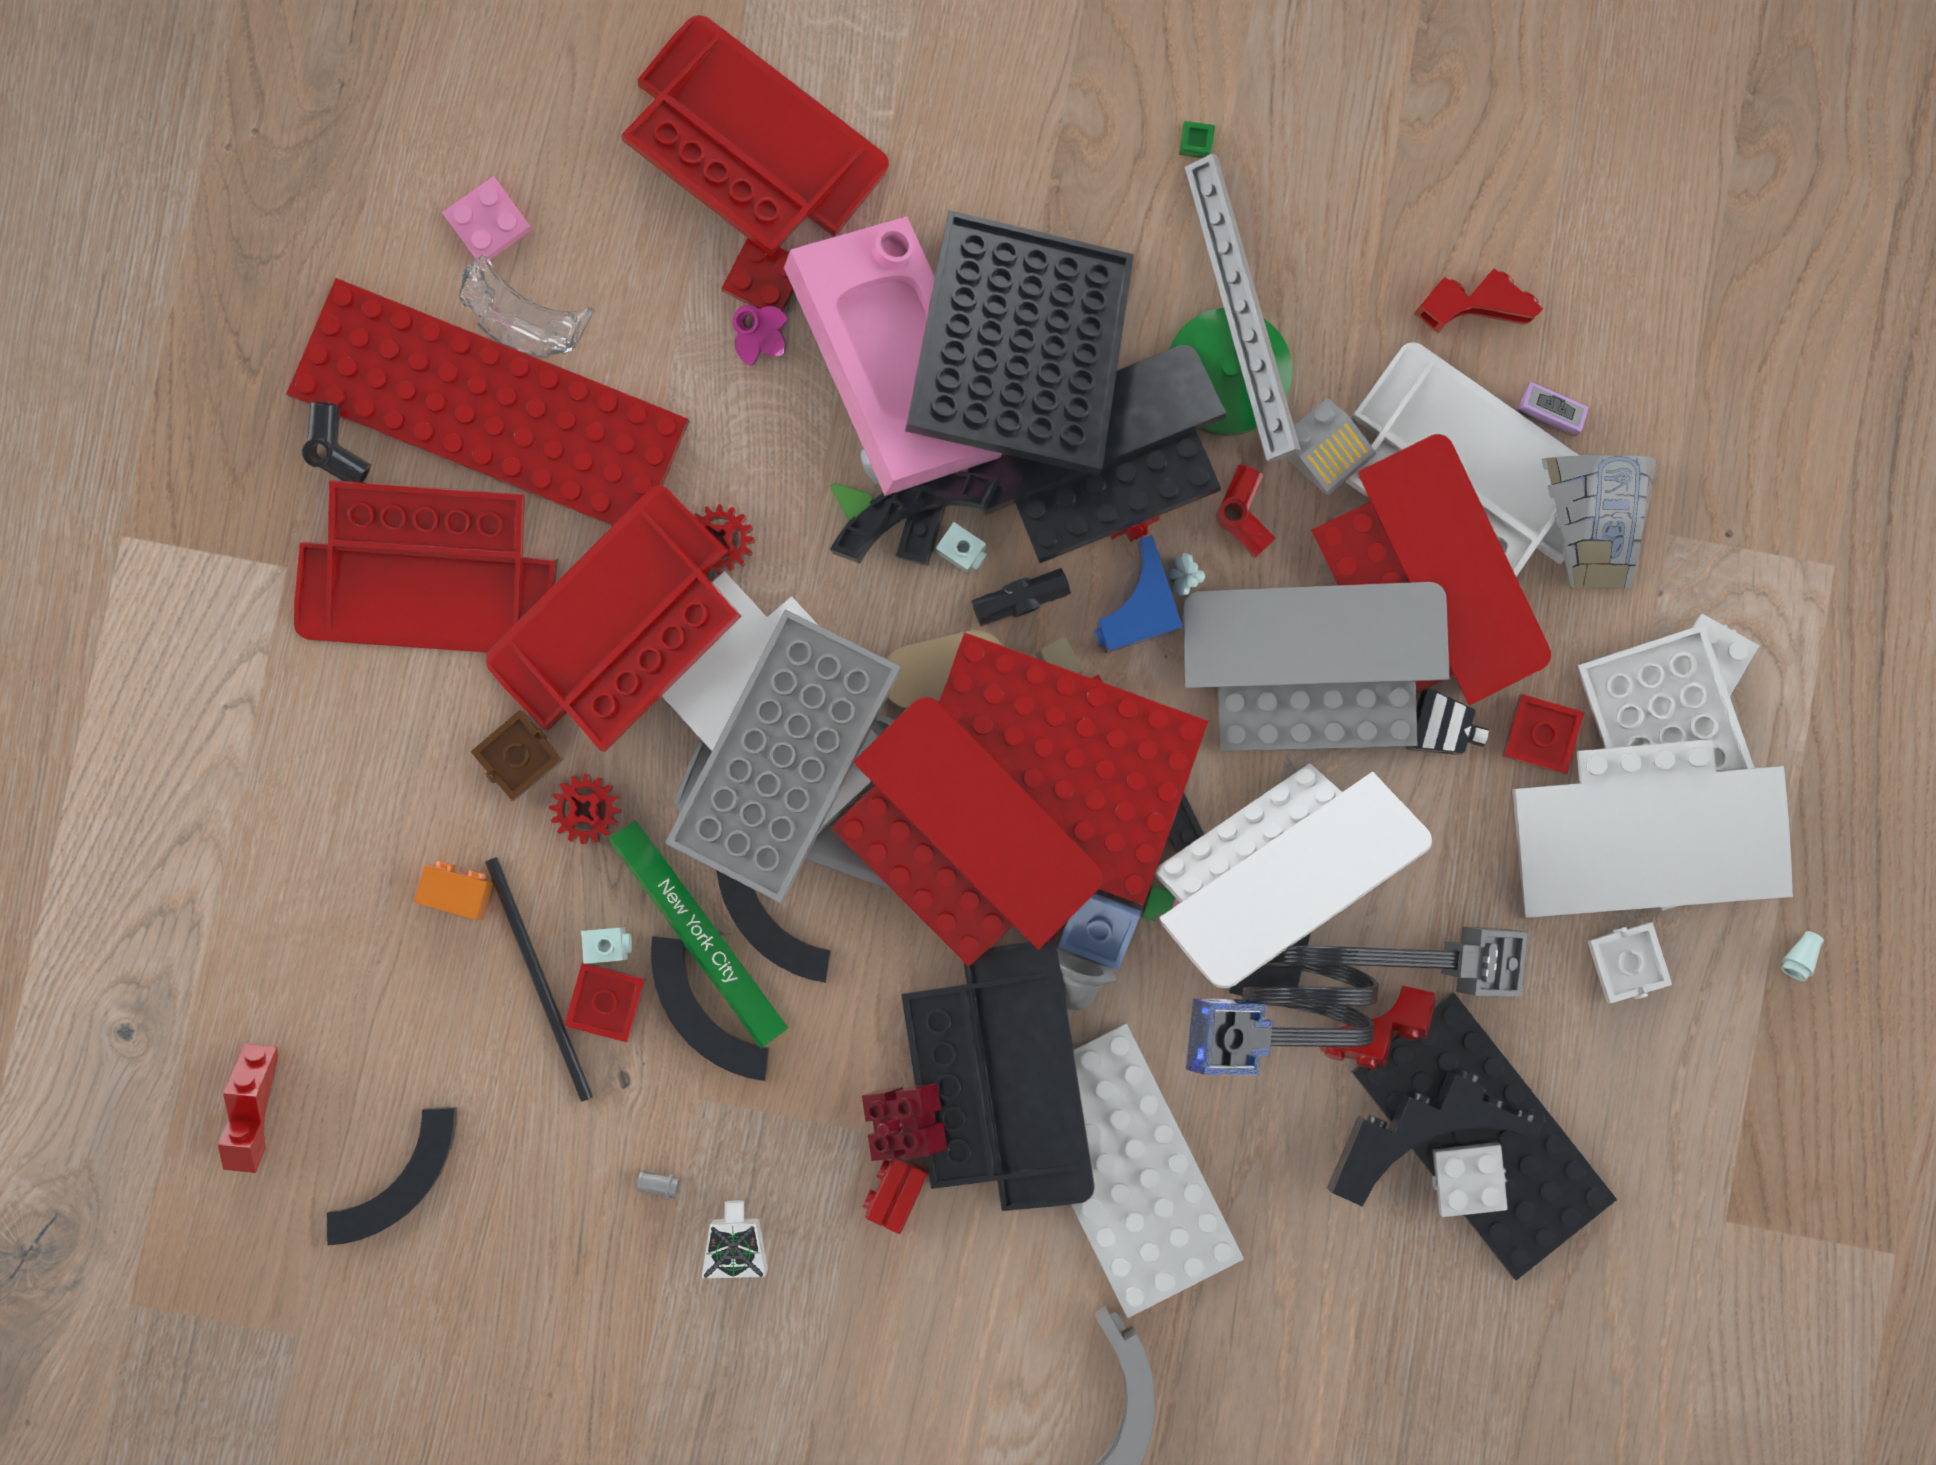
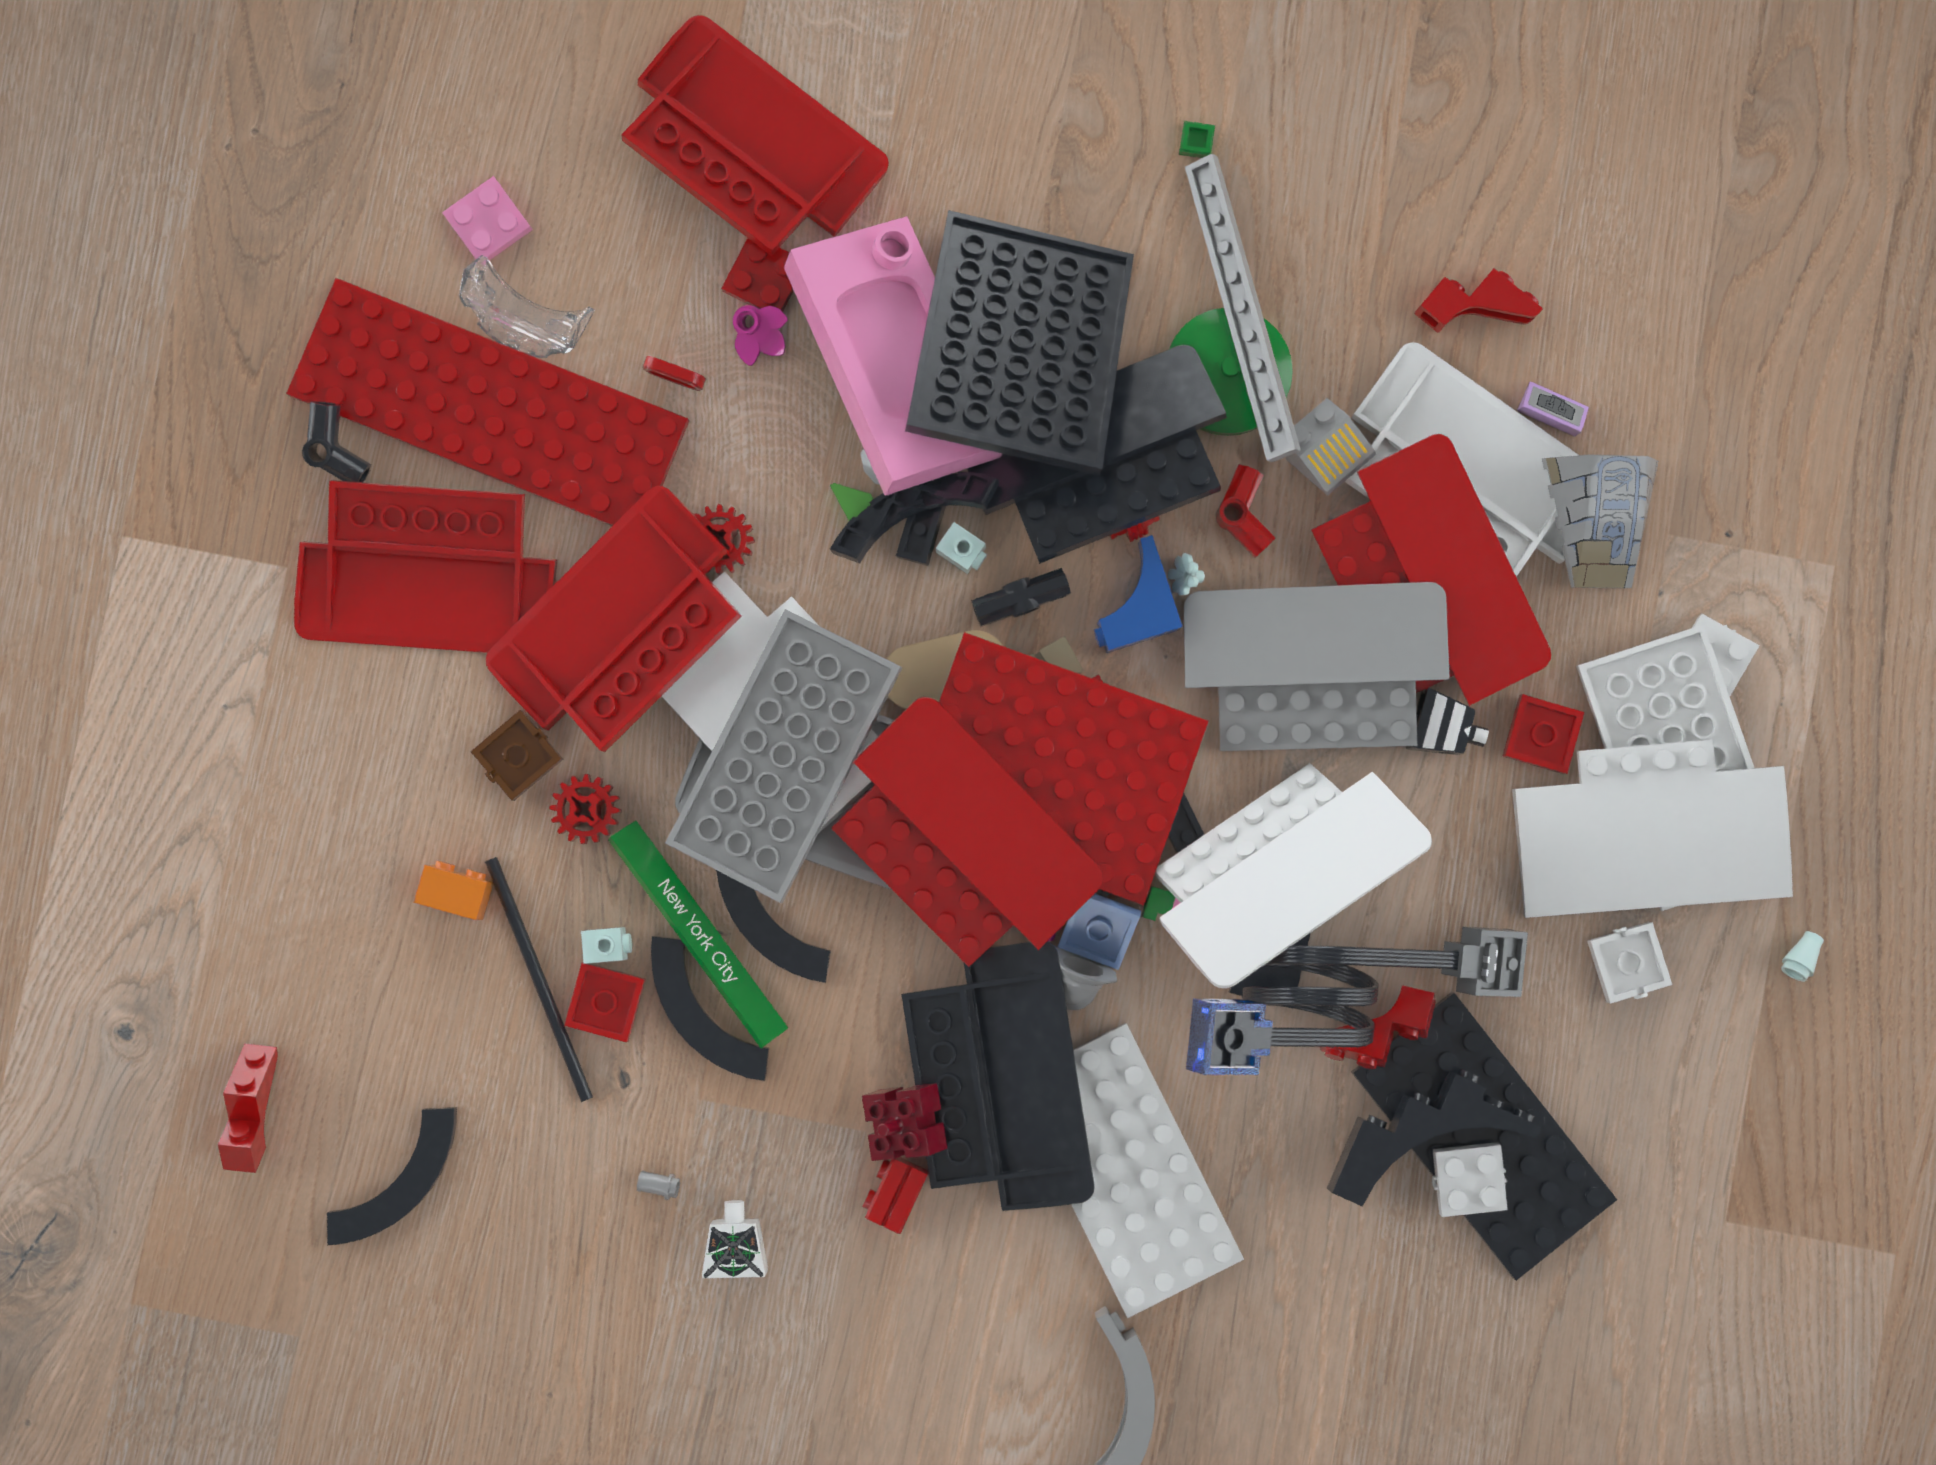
(674, 373): none -> red tile

